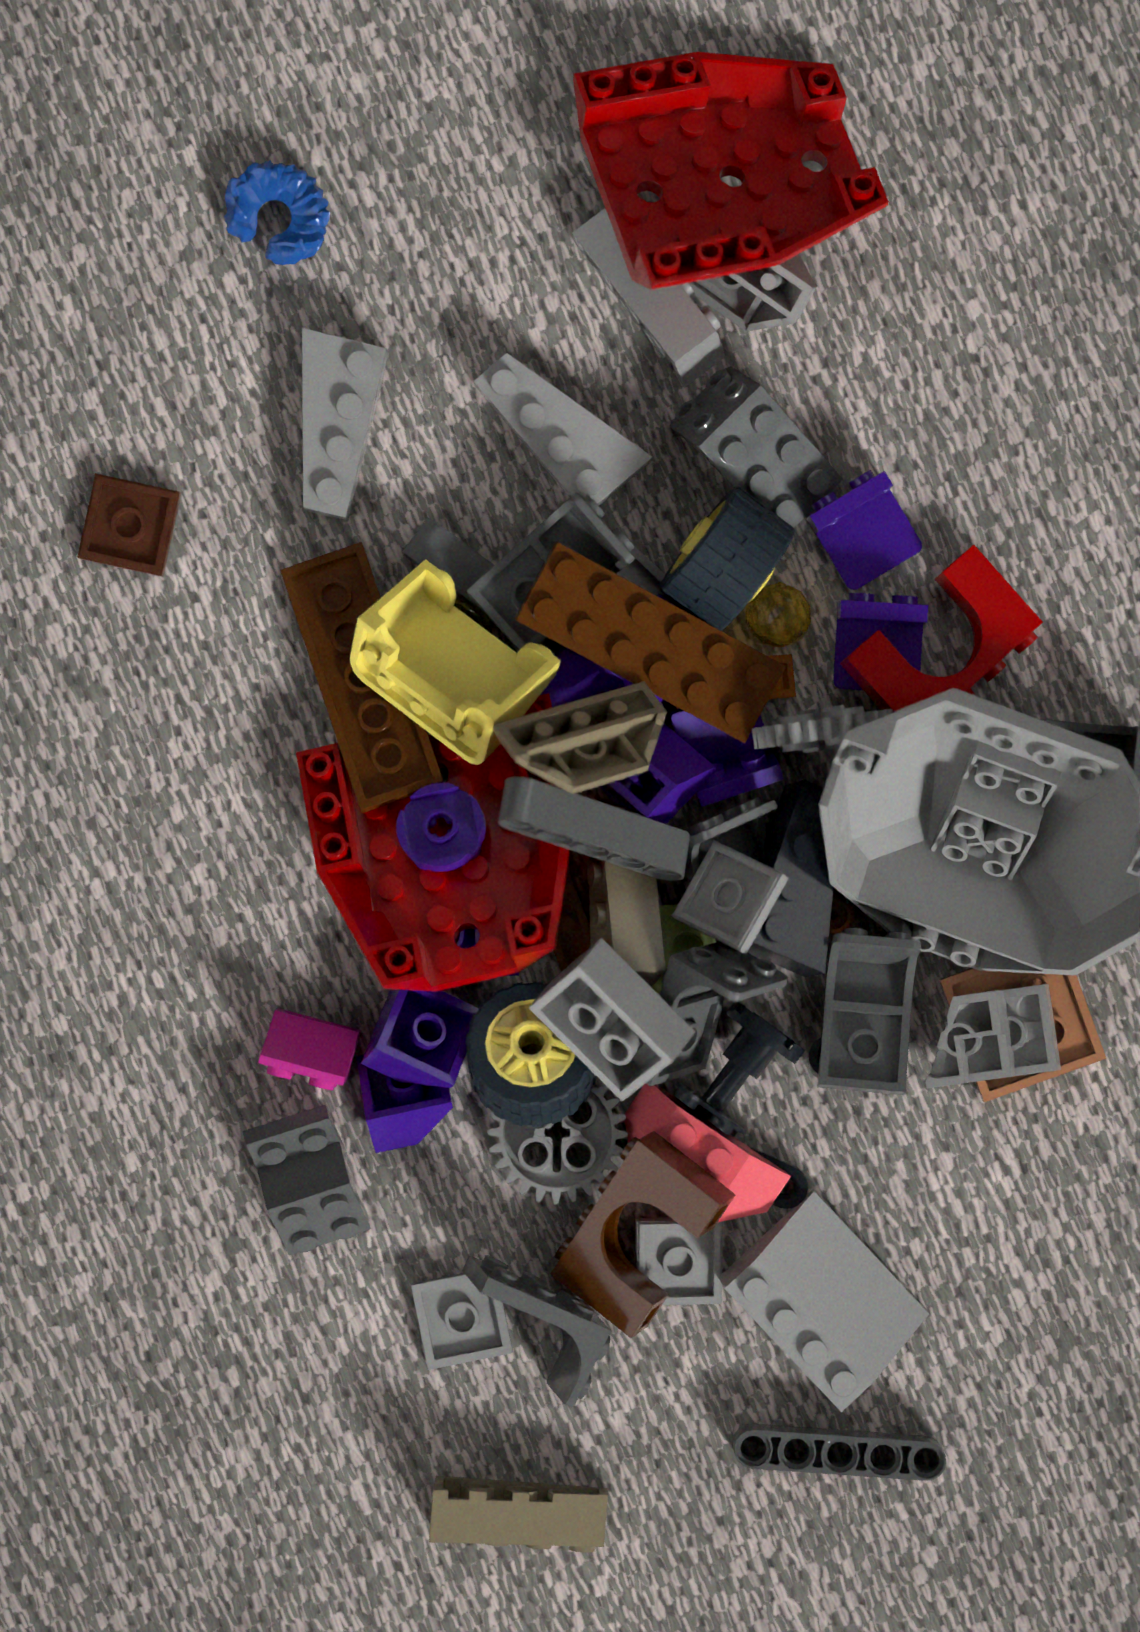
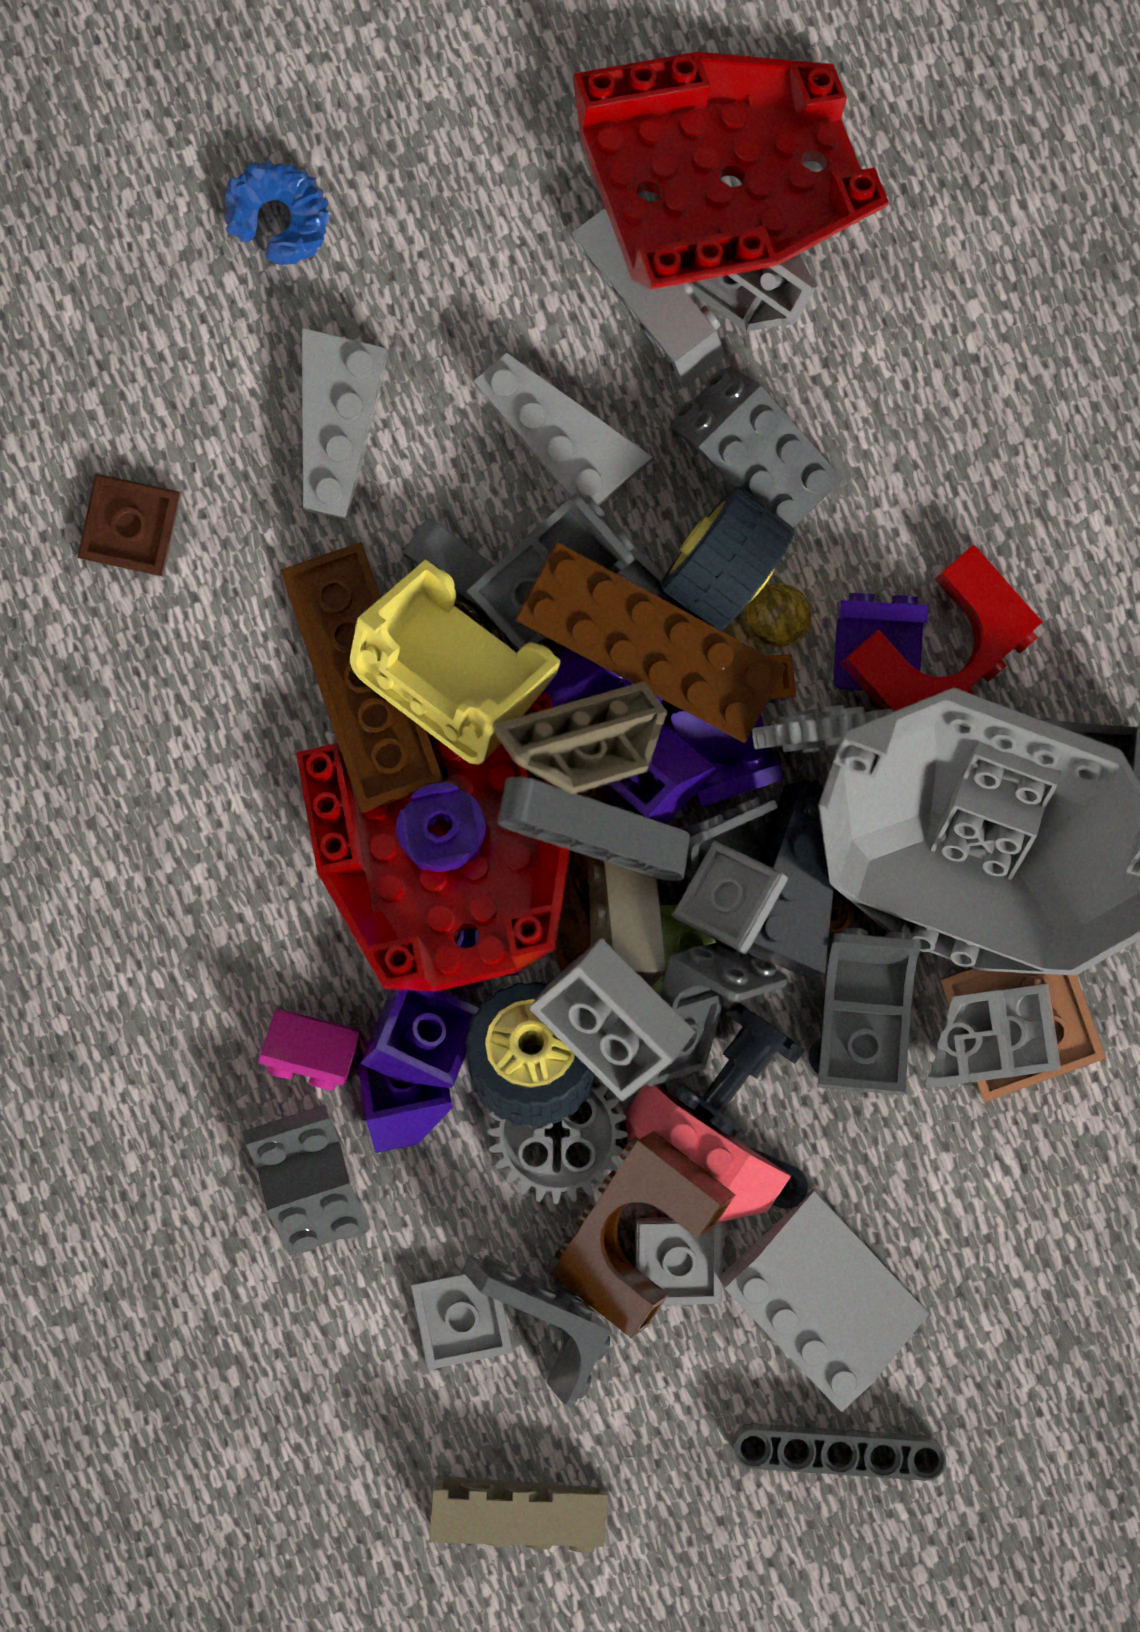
(864, 530): dark purple bracket -> none

